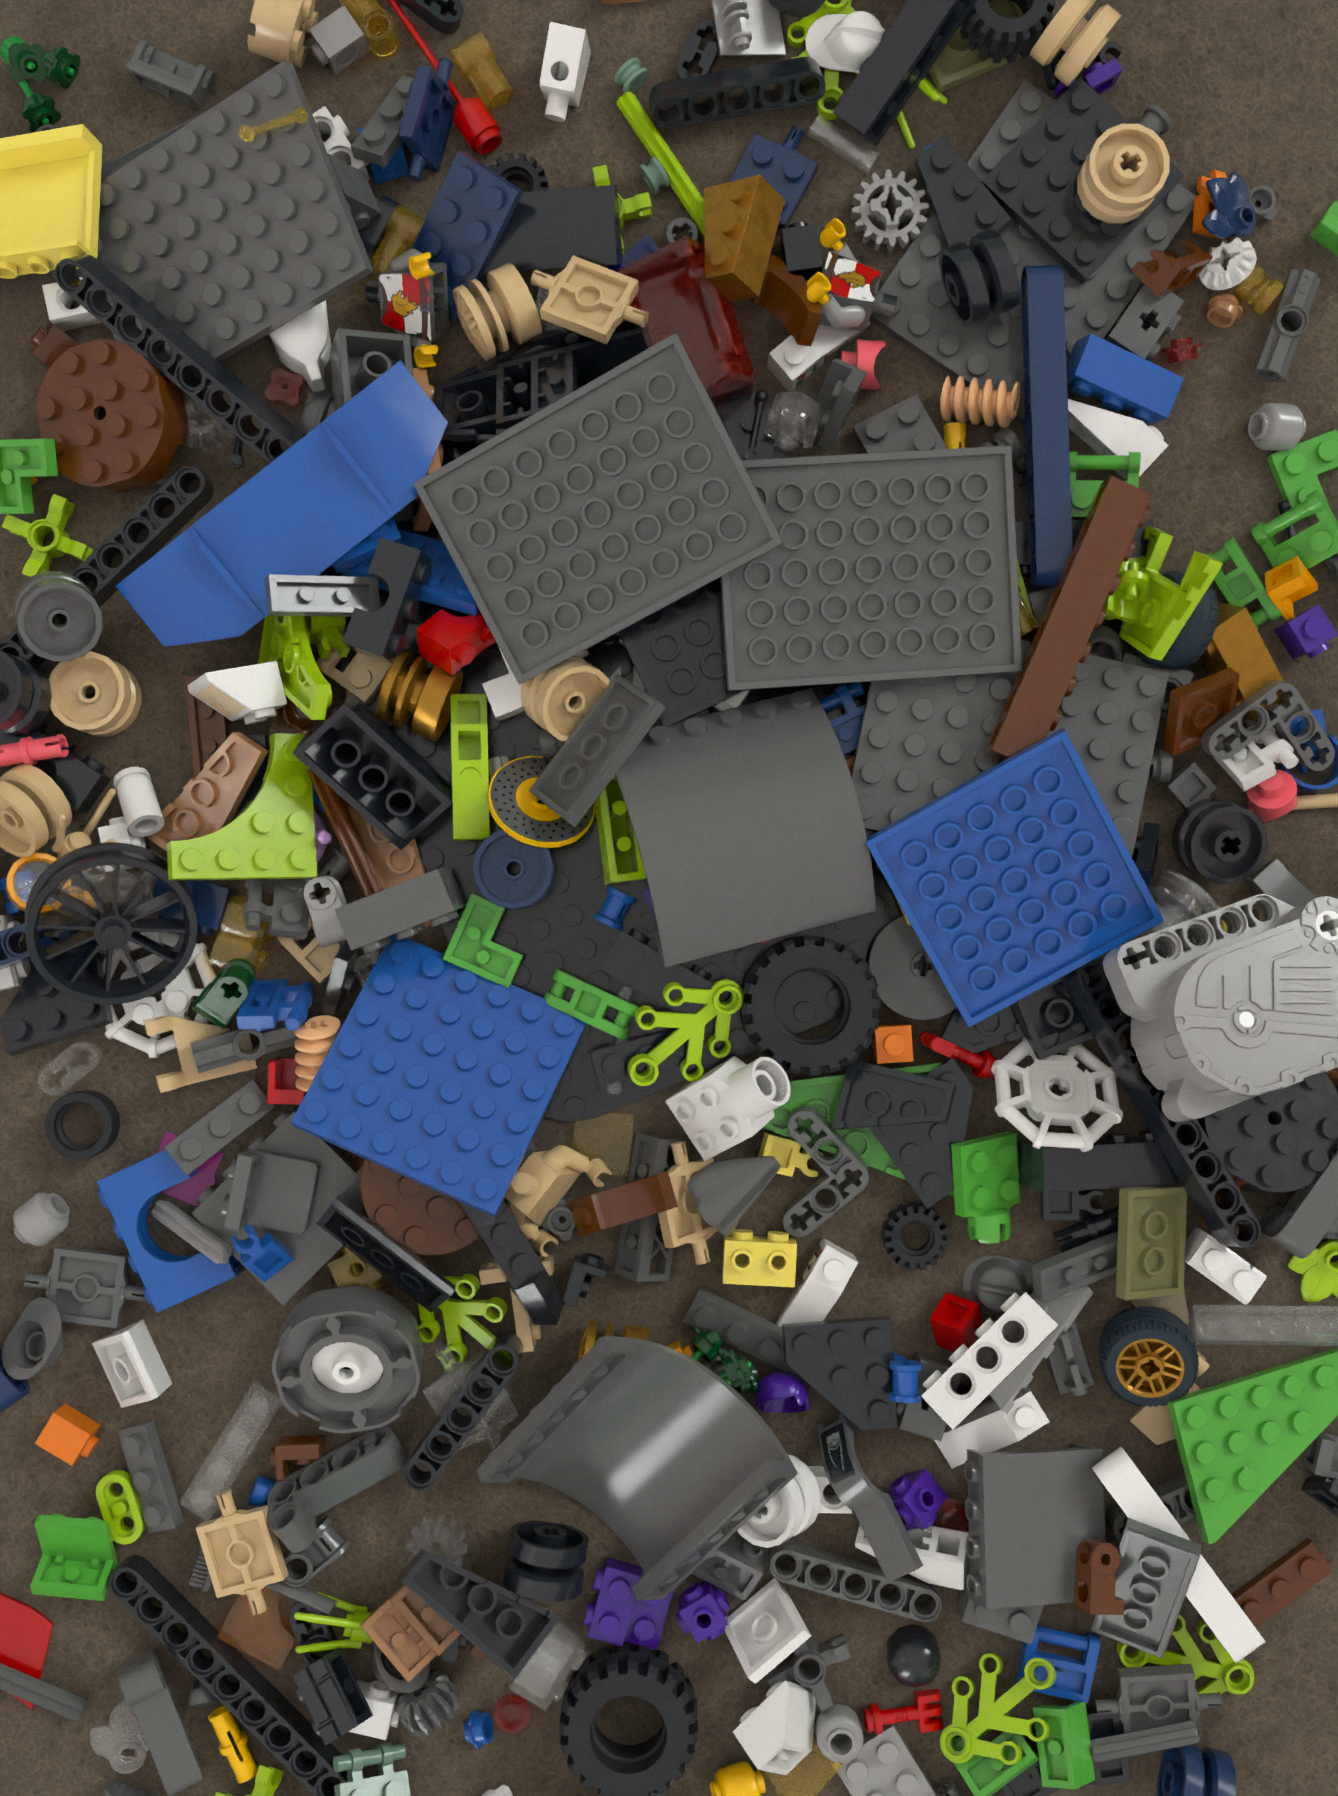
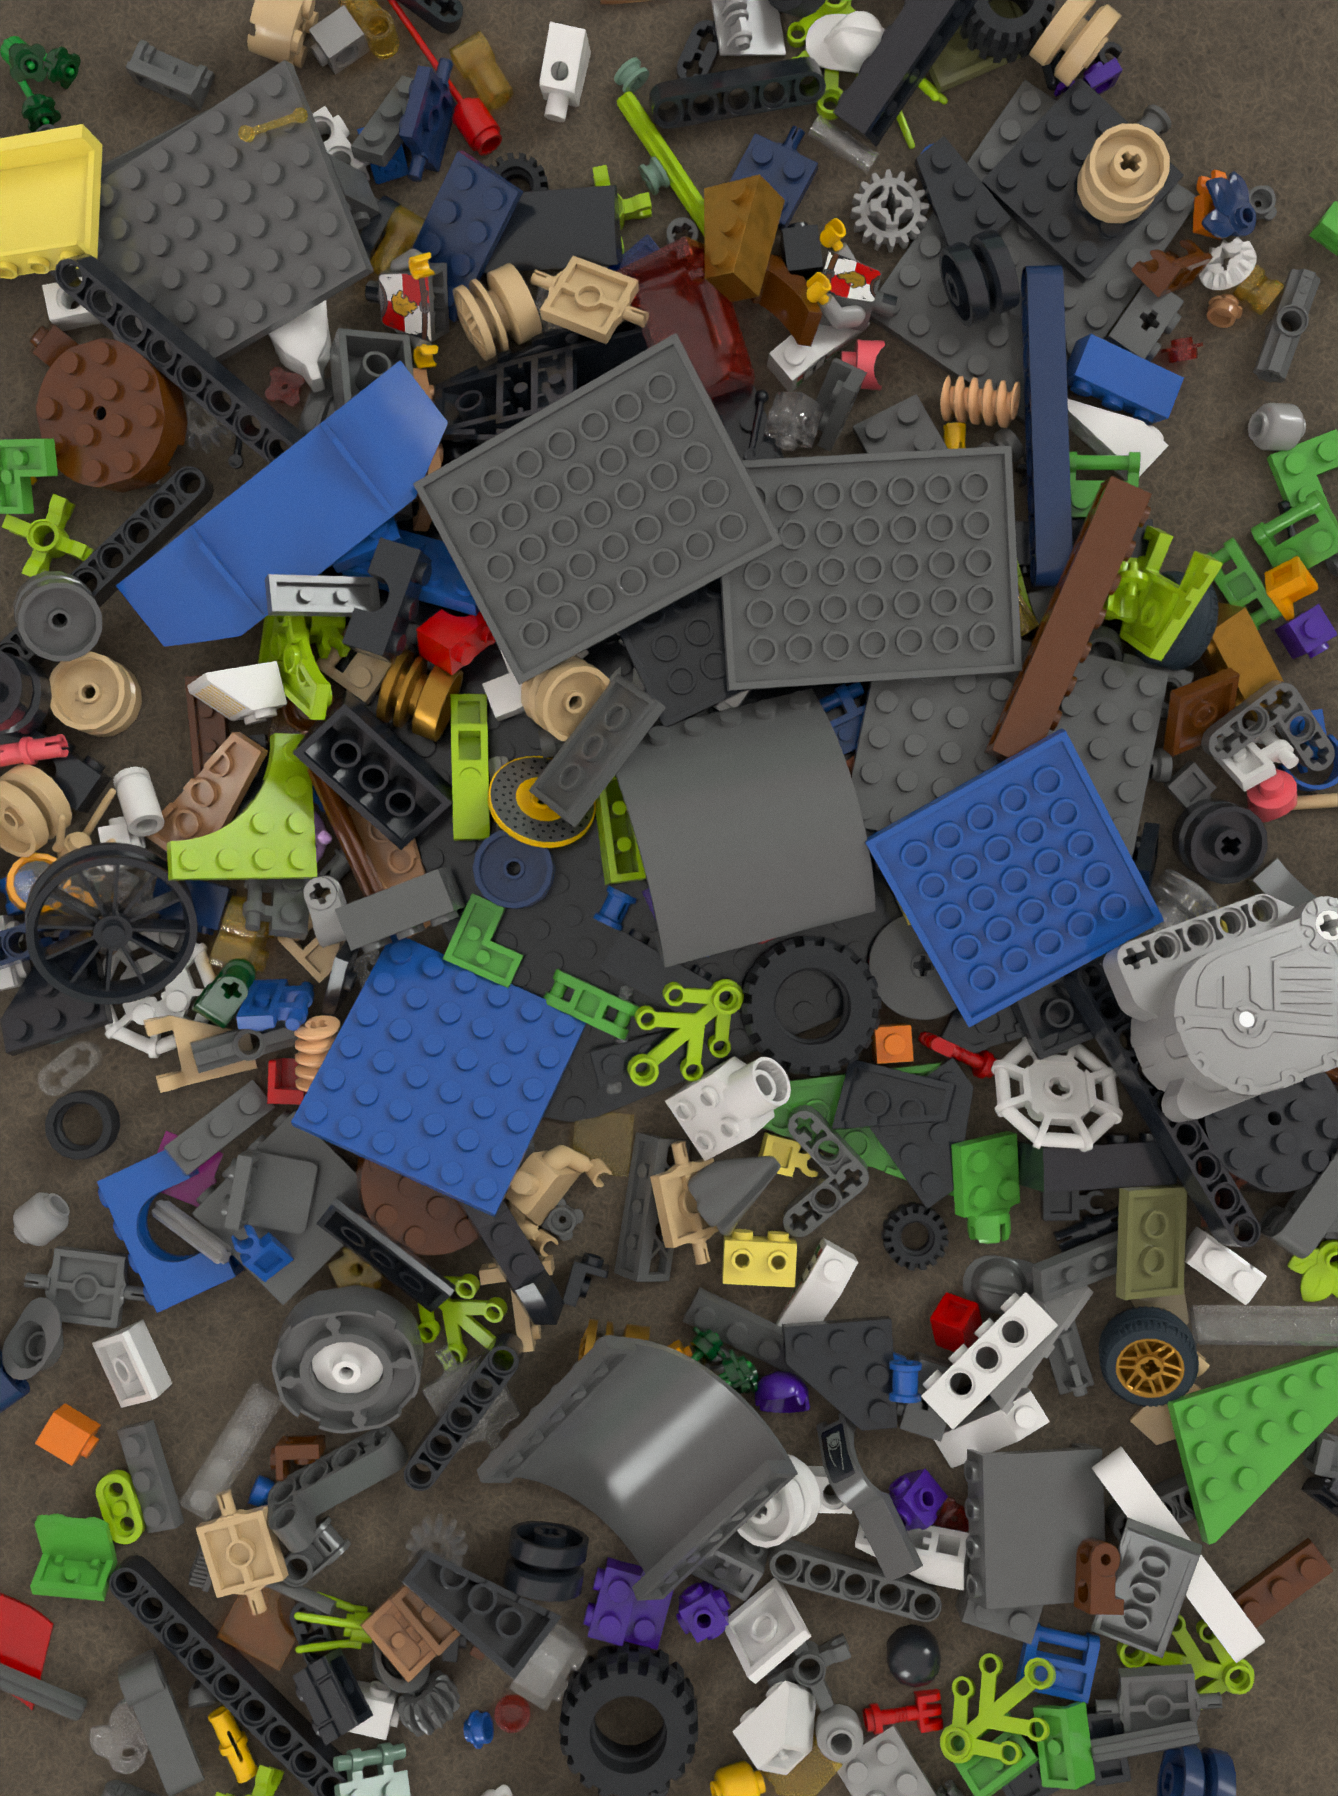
(623, 1204): reddish brown slope -> none

